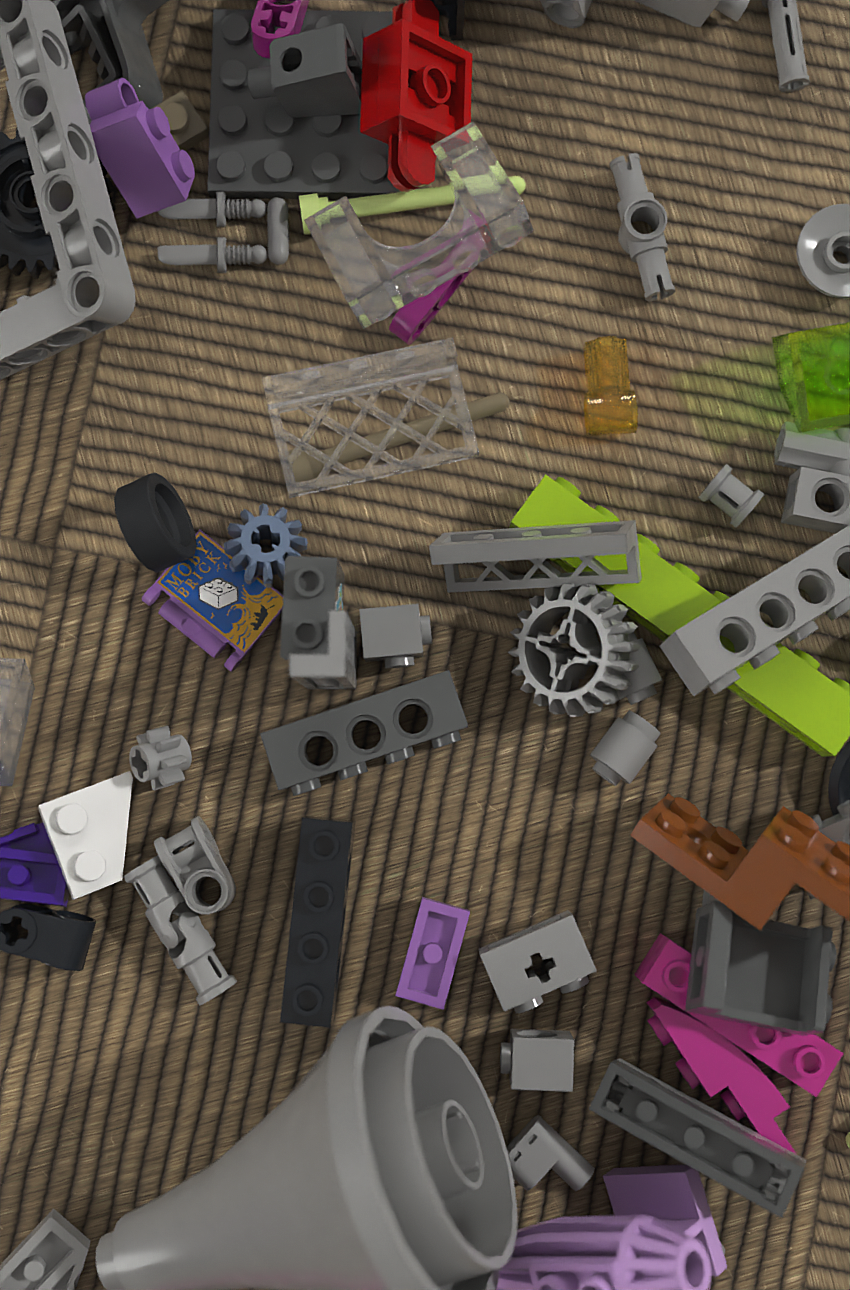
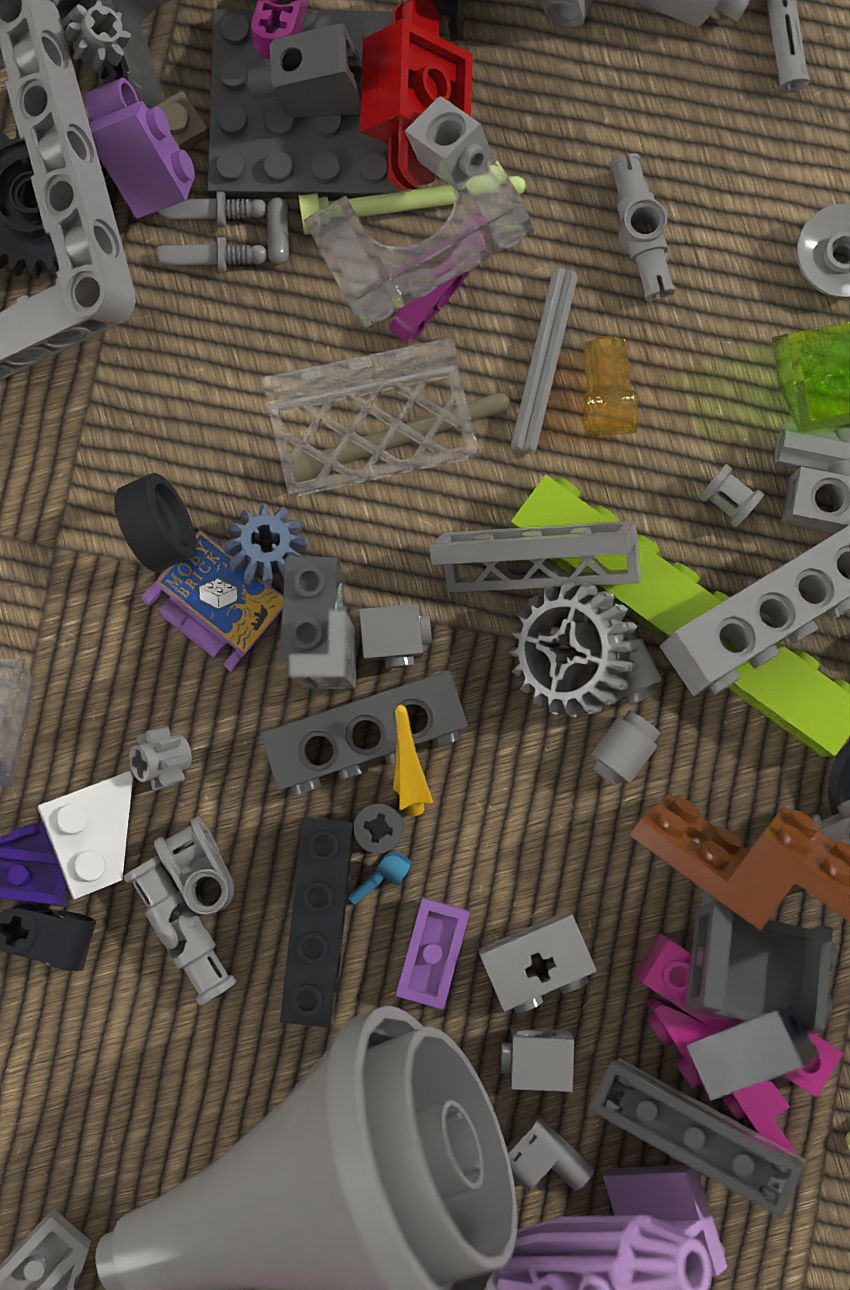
(97, 35): none -> light grey gear
(380, 820): none -> dark grey wheel
(393, 867): none -> dark azure hand
(408, 776): none -> yellow piece
(449, 142): none -> light grey brick
(544, 361): none -> light grey axle
(752, 1052): none -> hinge

